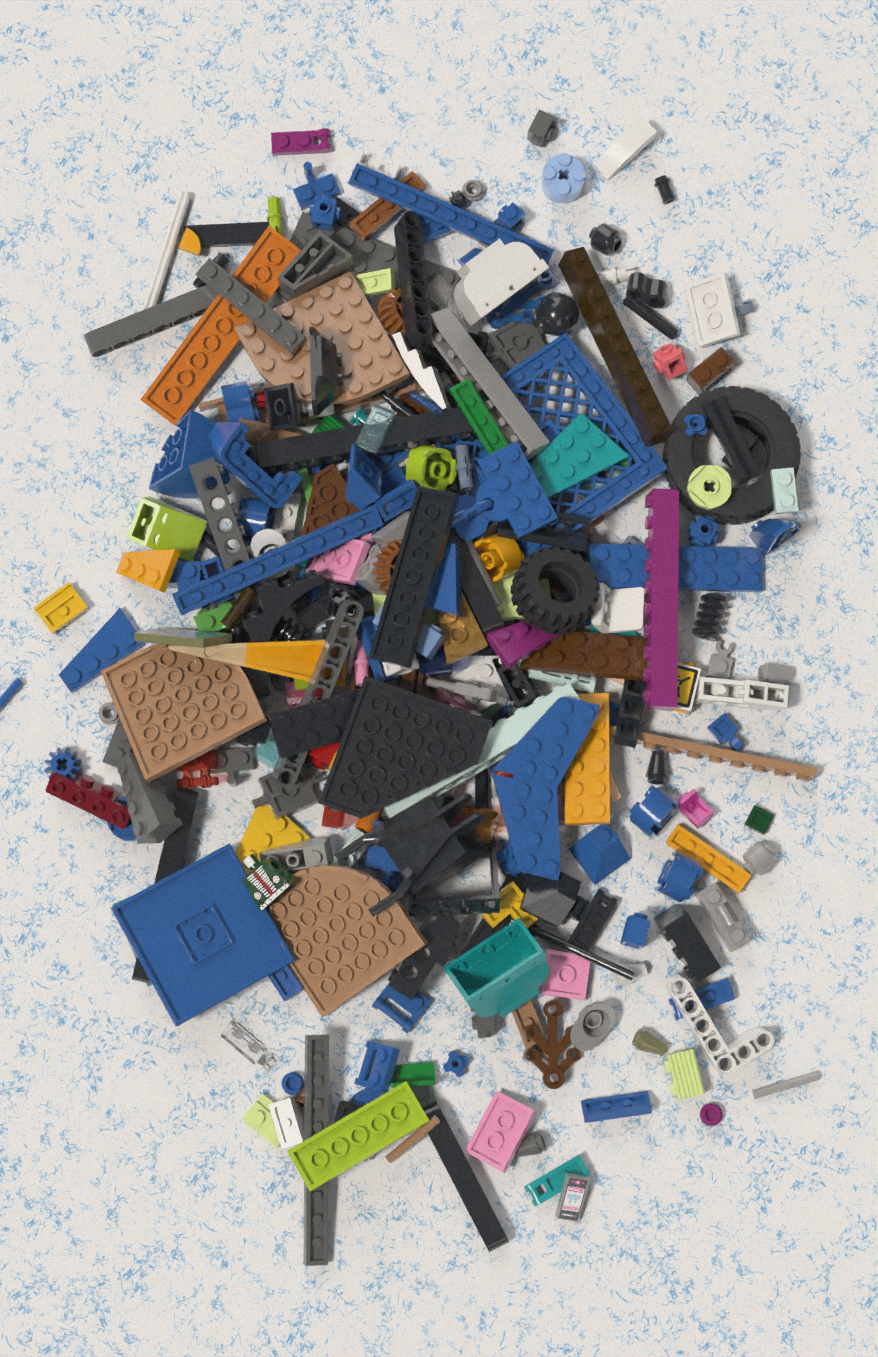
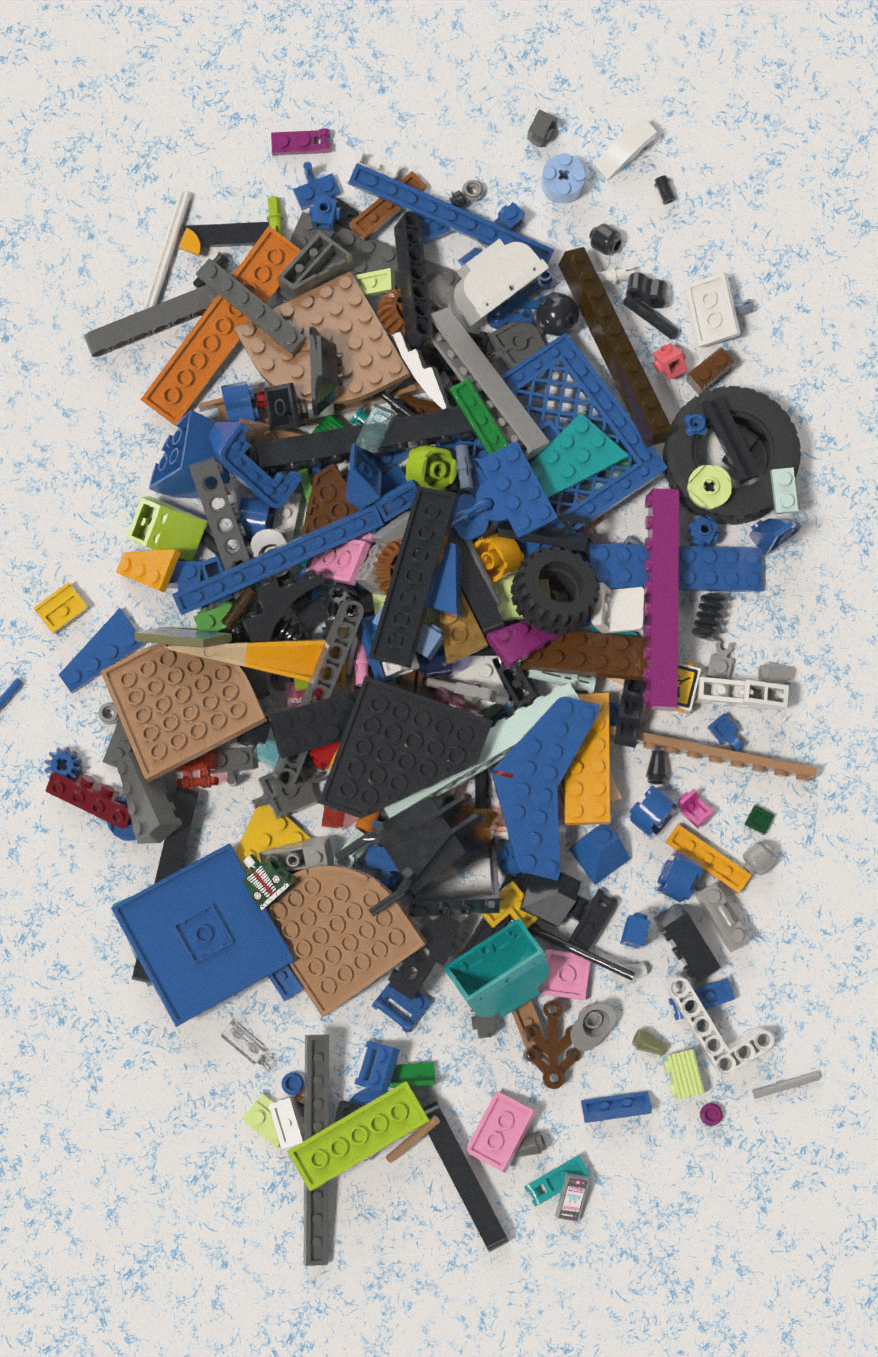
(423, 402): blue piece -> none
(454, 1057): blue plate -> none

